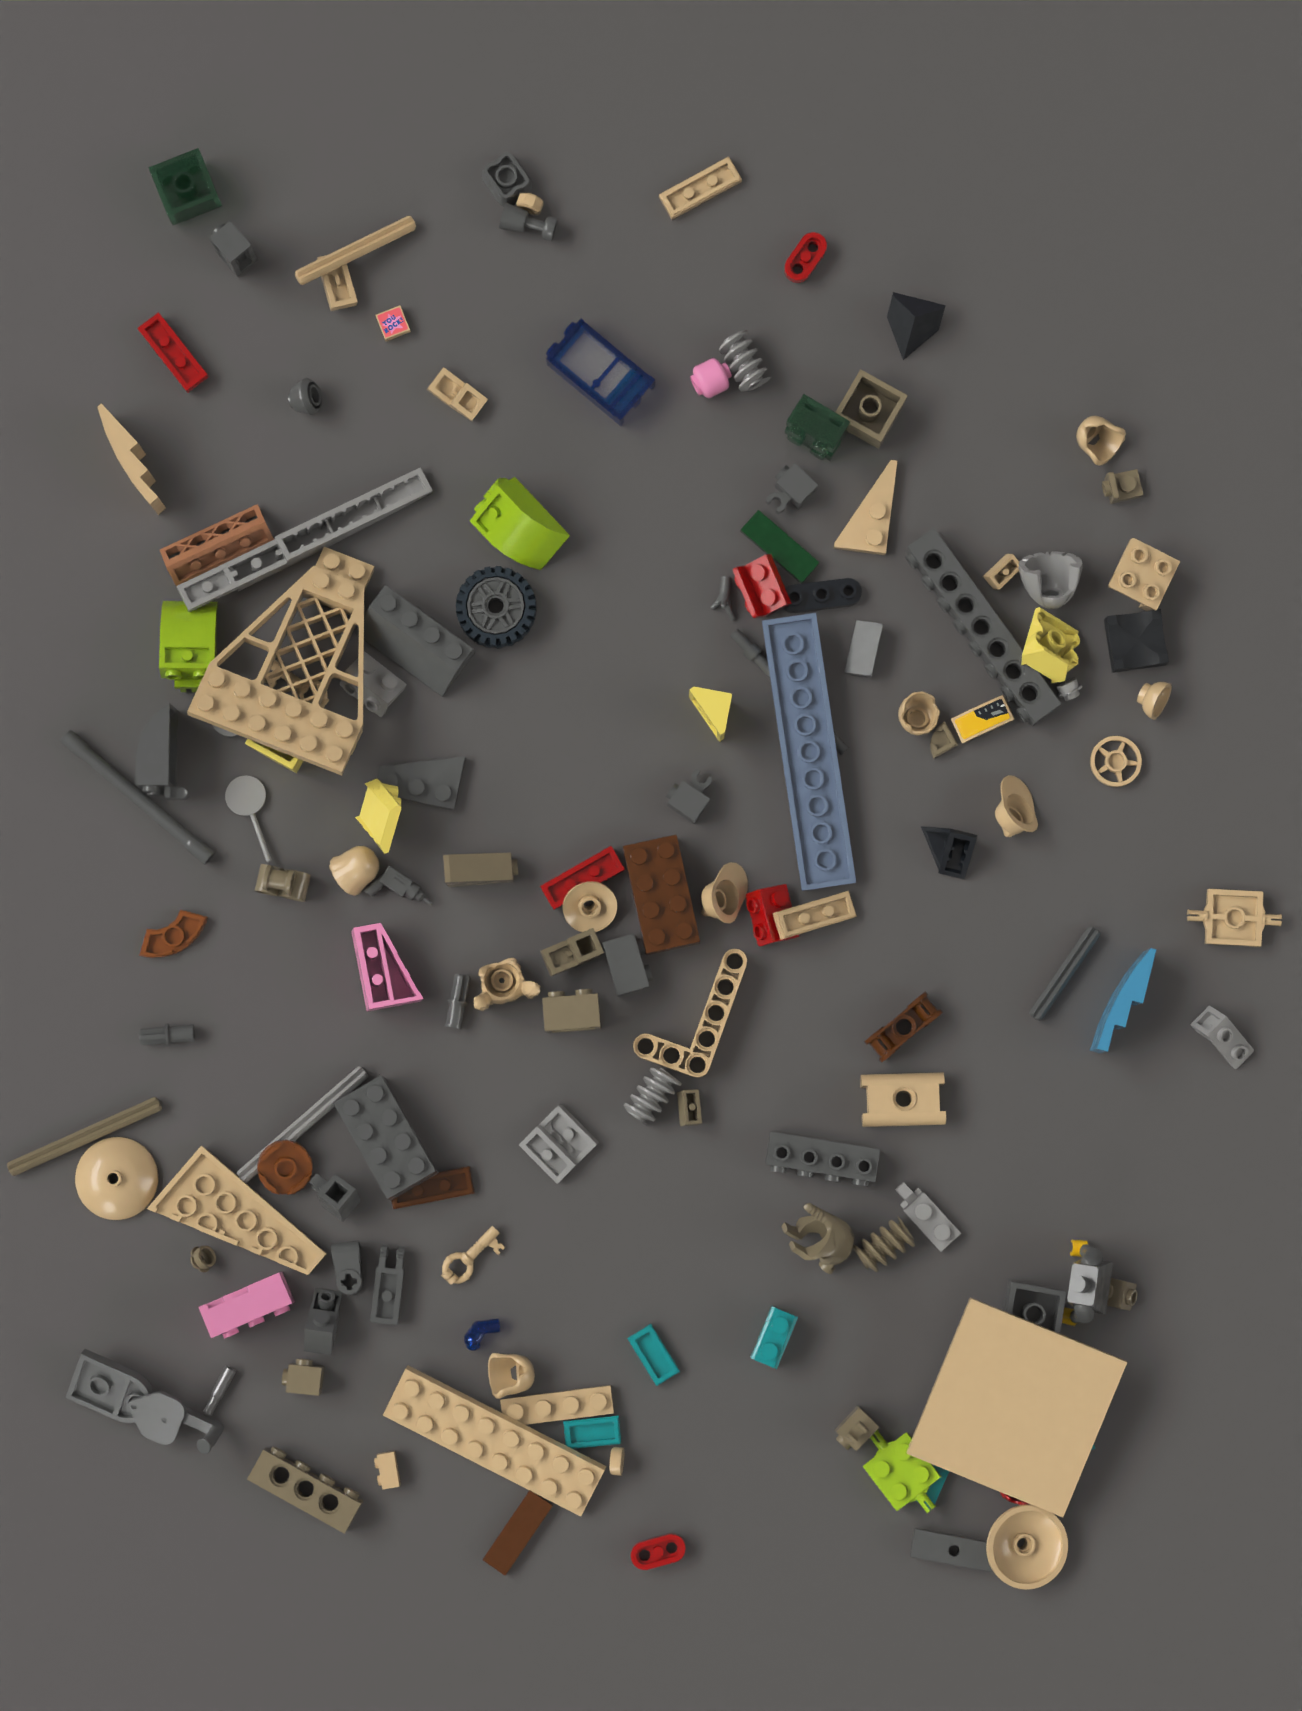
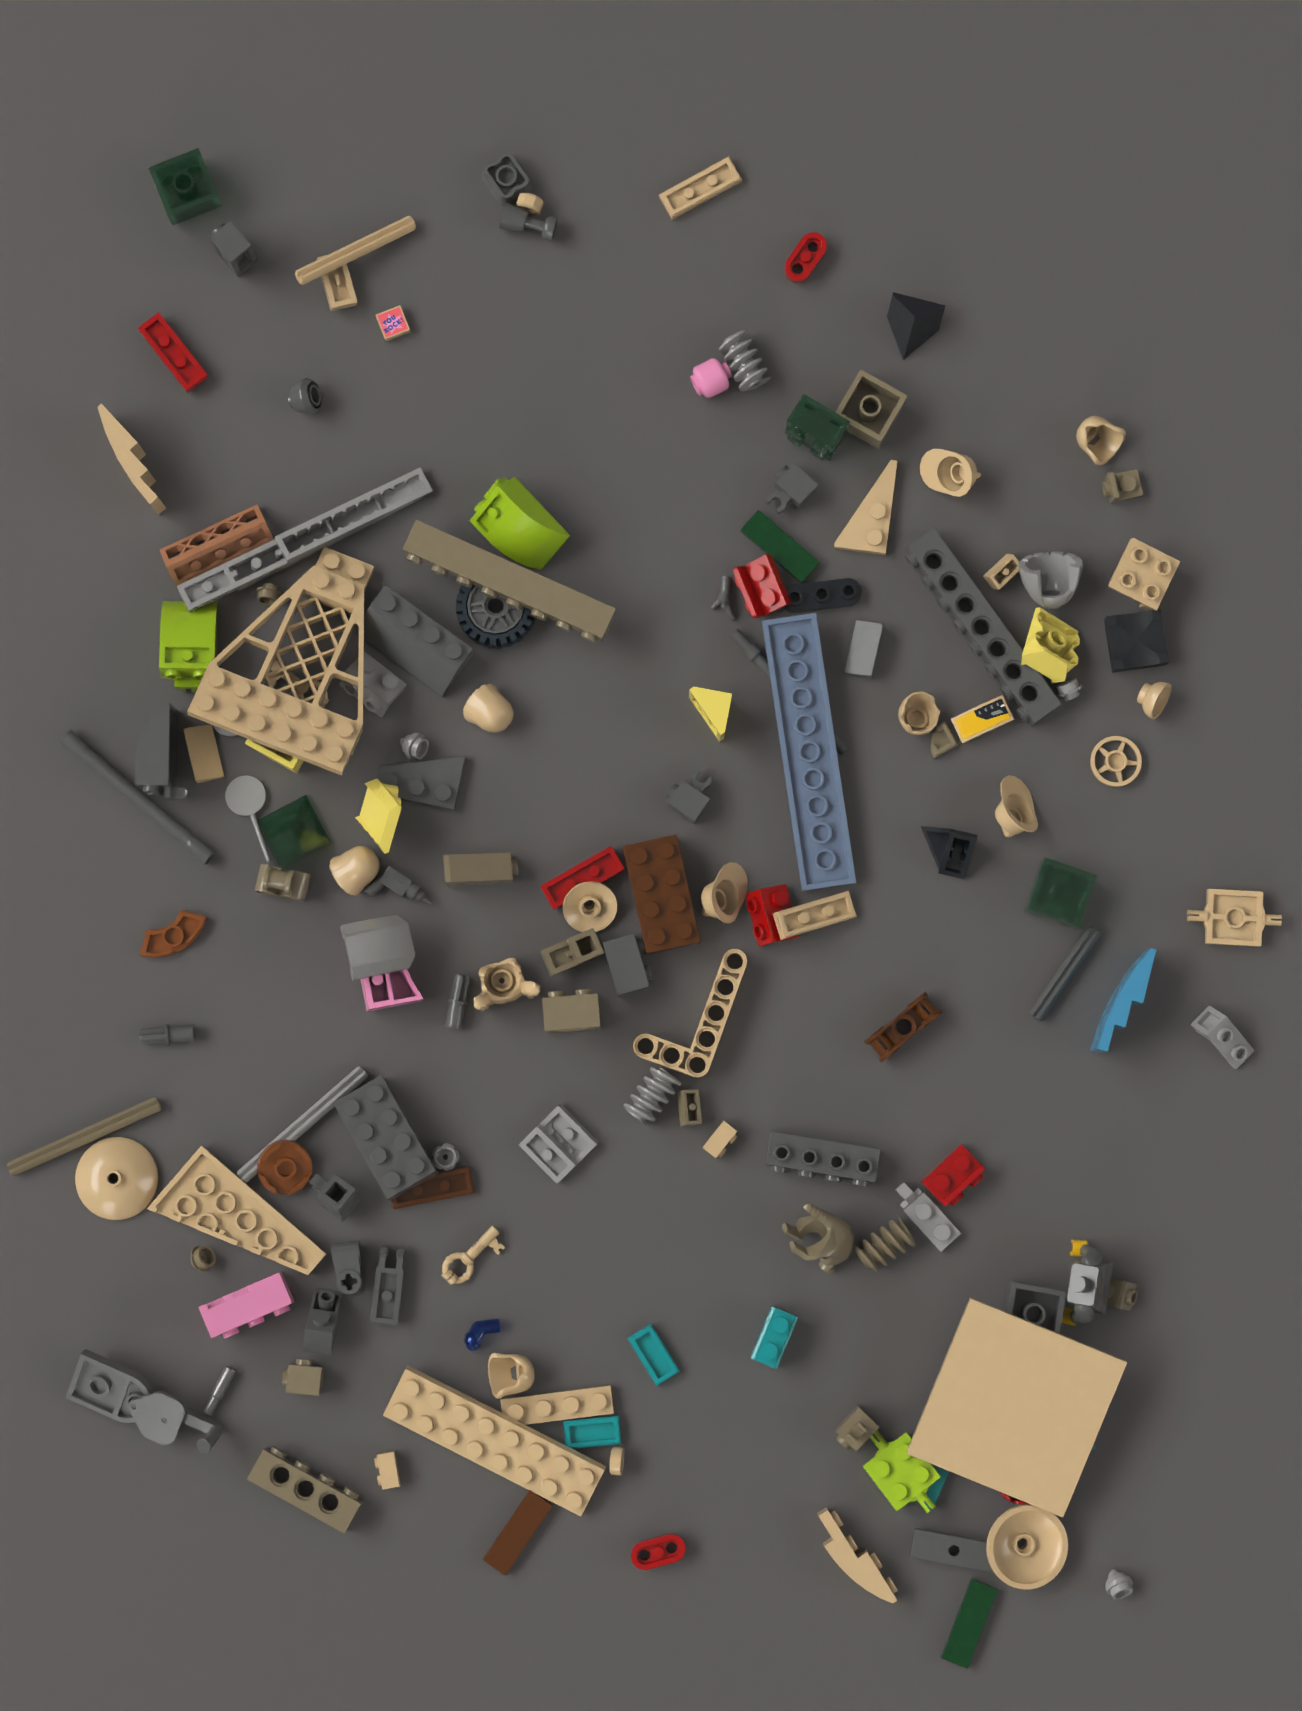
(203, 753): none -> tan slope
(268, 594): none -> dark tan plate
(293, 831): none -> clear green slope
(378, 946): none -> light grey slope
(414, 746): none -> light grey plate
(440, 1151): none -> light grey plate
(457, 394): tan slope -> none
(488, 709): none -> tan hair
(510, 581): none -> dark tan brick
(599, 370): clear blue door -> none
(720, 1139): none -> tan piece
(860, 1567): none -> tan slope
(923, 1094): tan piece -> none
(948, 472): none -> tan piece
(953, 1176): none -> red bracket
(969, 1623): none -> dark green tile
(1060, 893): none -> clear green piece
(1118, 1585): none -> light grey plate

